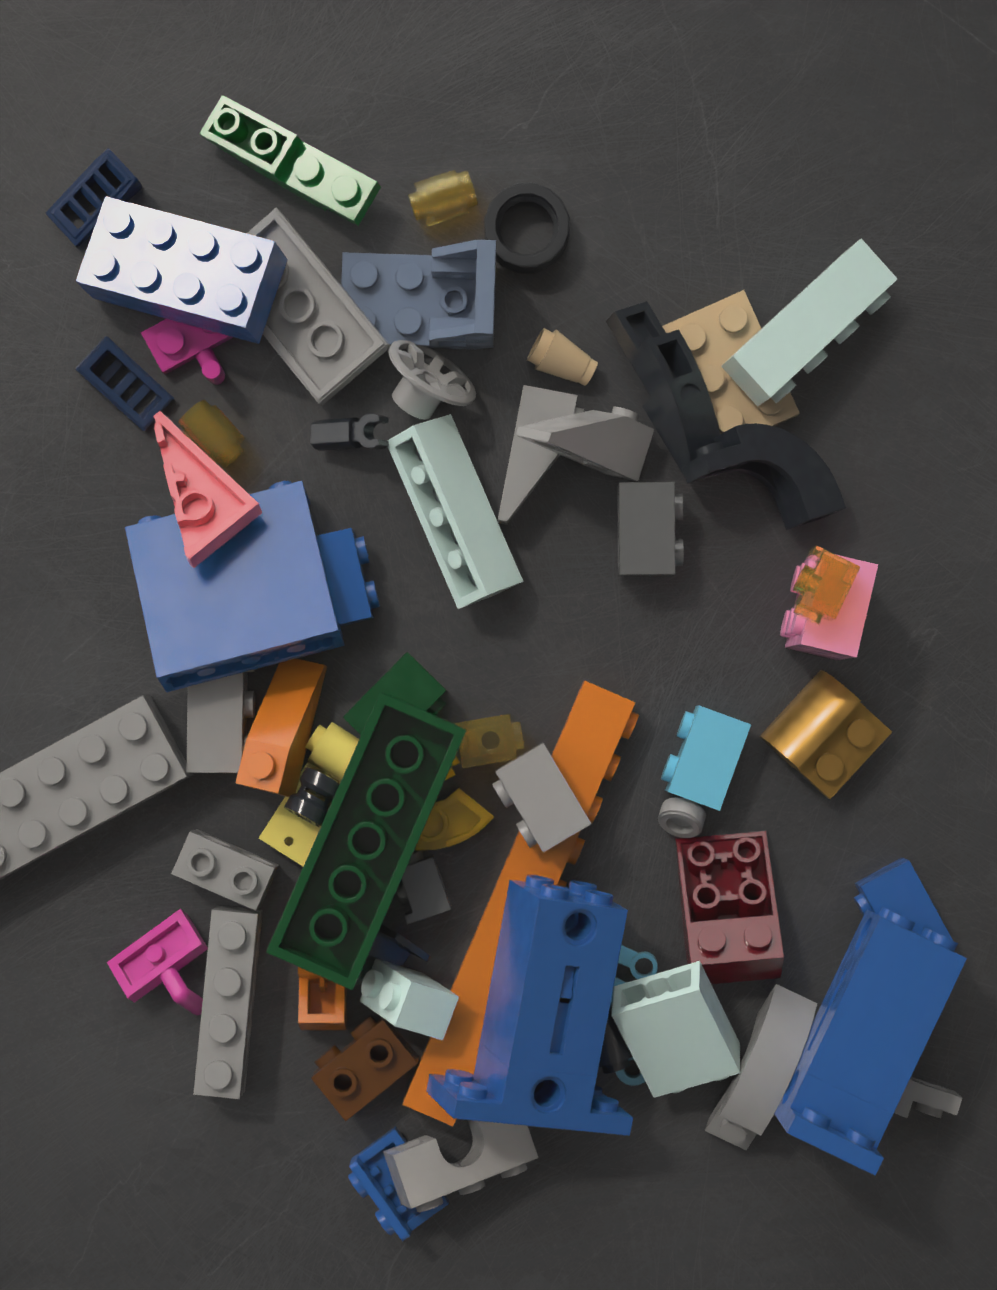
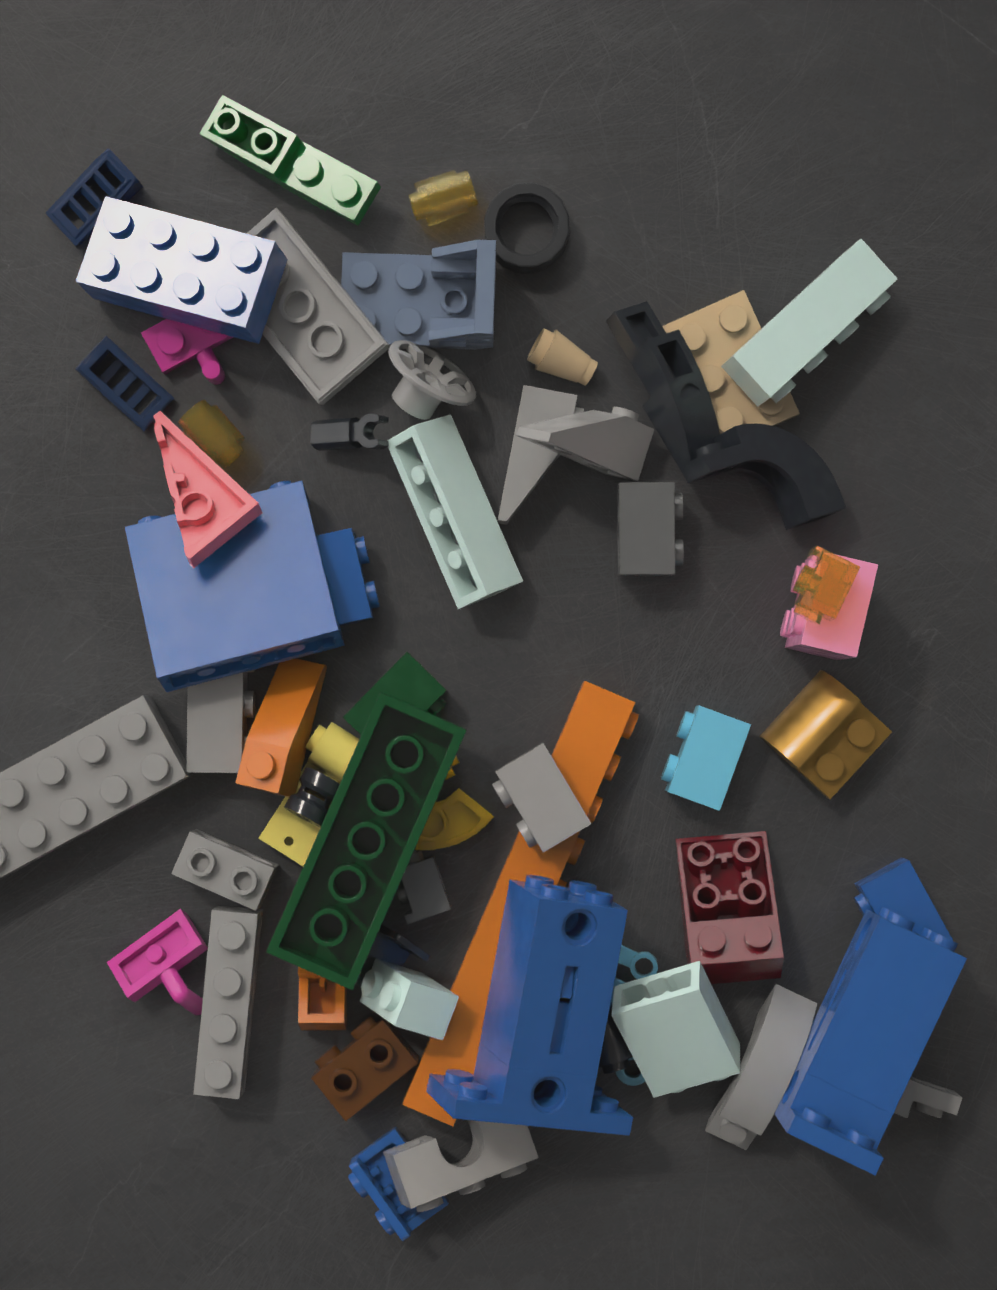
(472, 749): clear yellow brick -> none
(681, 817): light grey tile -> none

